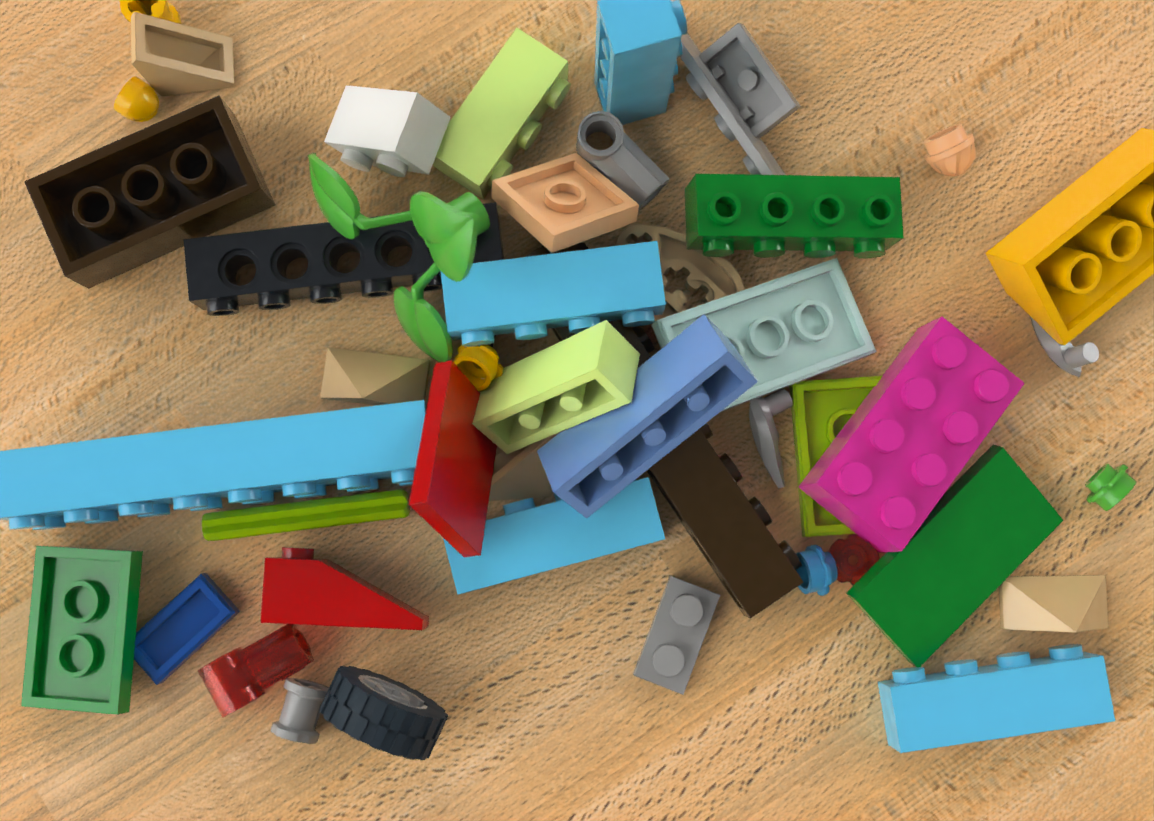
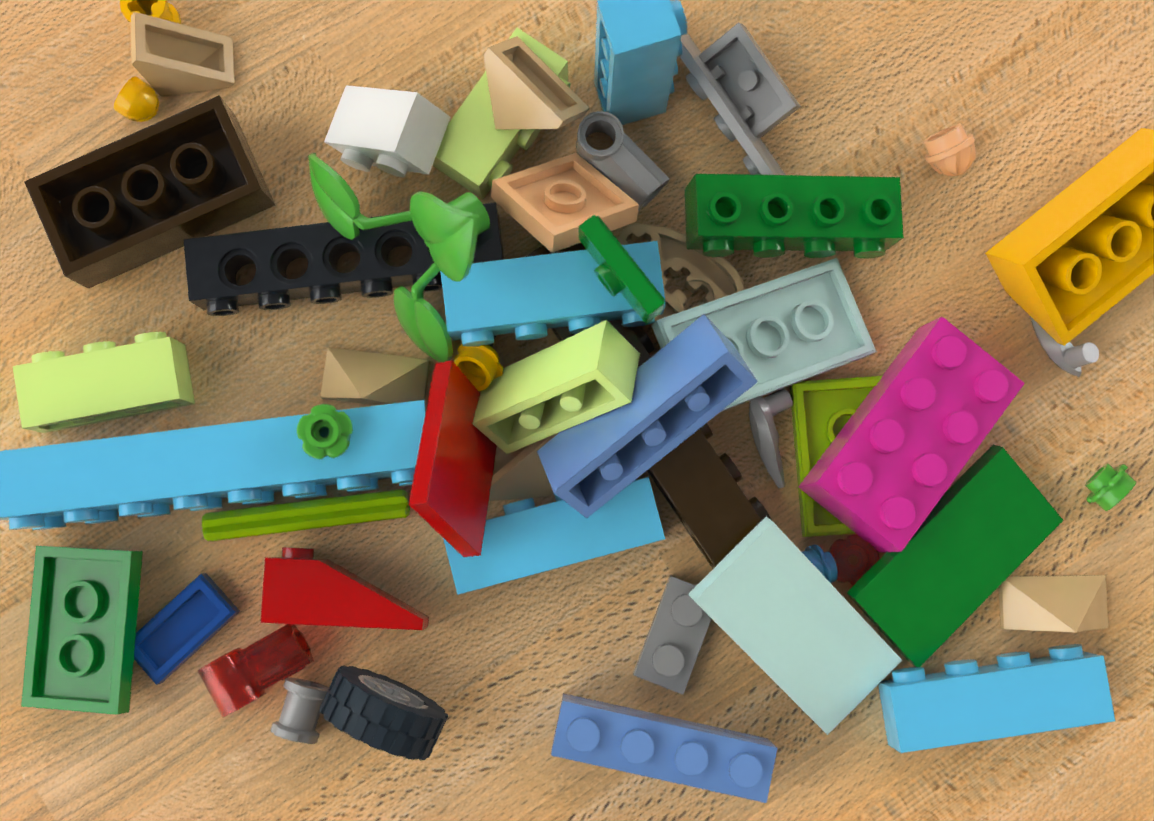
(103, 383): none -> yellowish green brick
(338, 439): none -> bright green plate
(527, 90): none -> tan slope
(618, 270): none -> green plate
(664, 748): none -> medium blue brick
(795, 625): none -> light aqua tile

